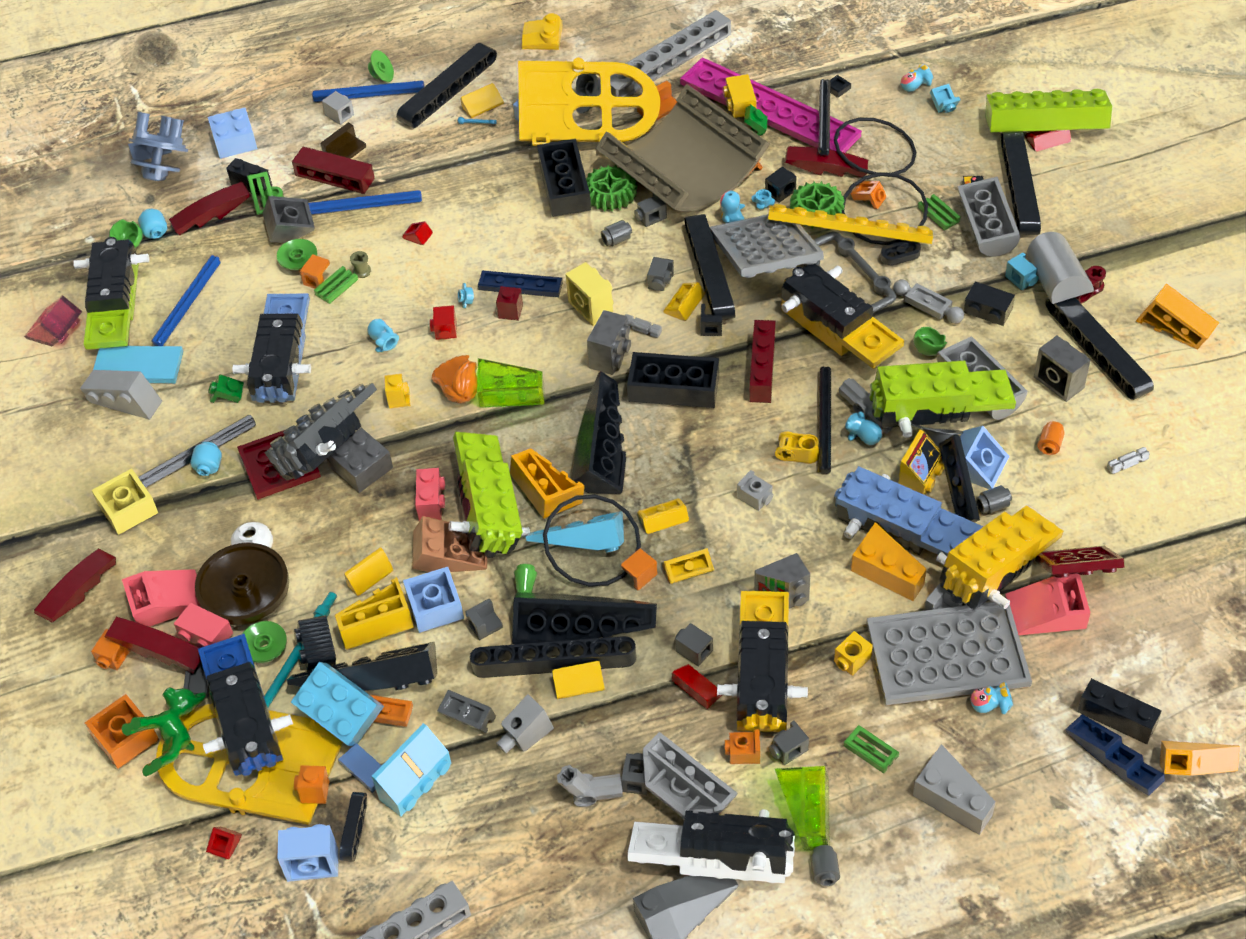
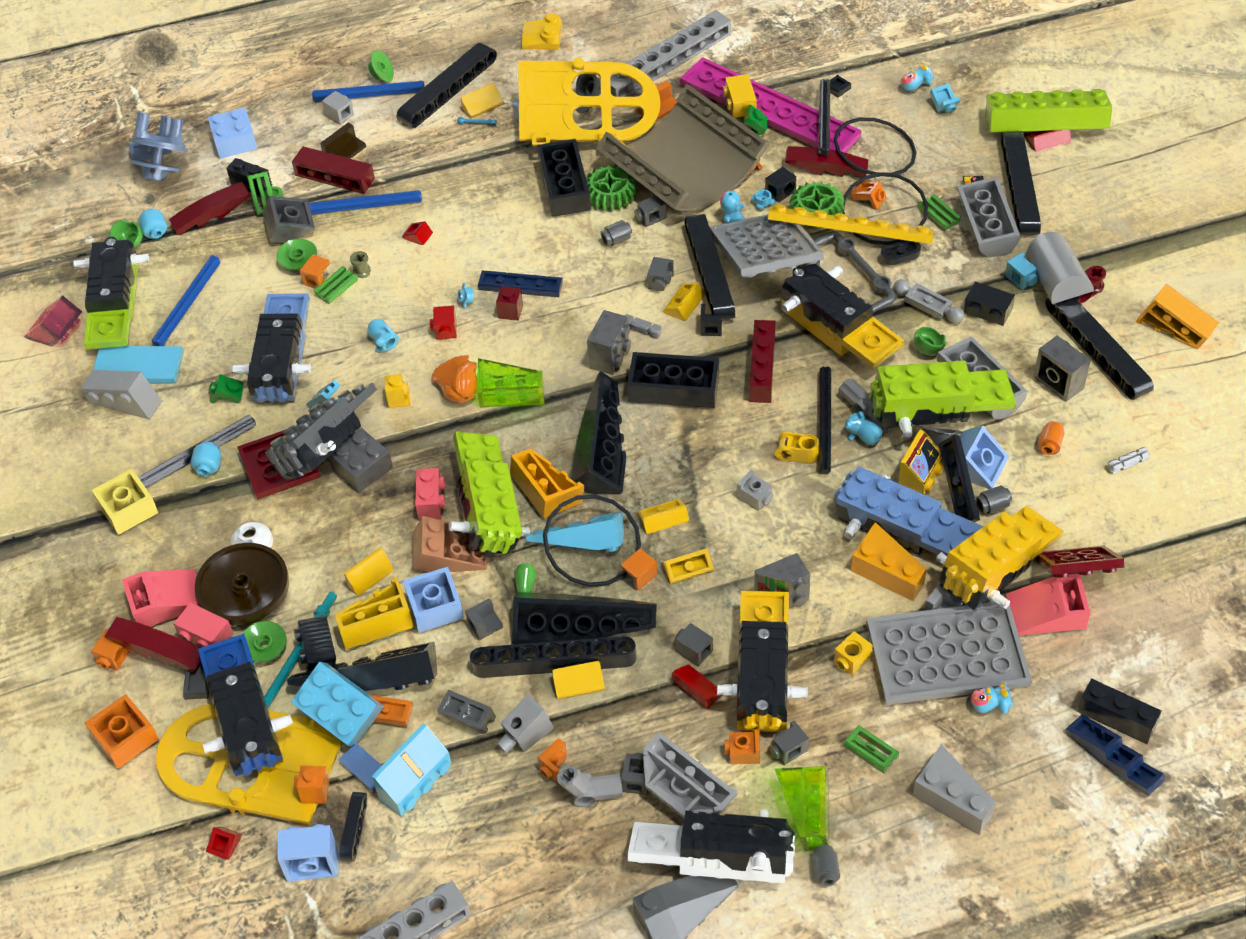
(72, 587): dark red slope -> none
(172, 729): green animal -> none
(323, 394): none -> medium azure tile
(552, 757): none -> orange bracket
(589, 292): light yellow brick -> none
(1198, 758): light orange slope -> none

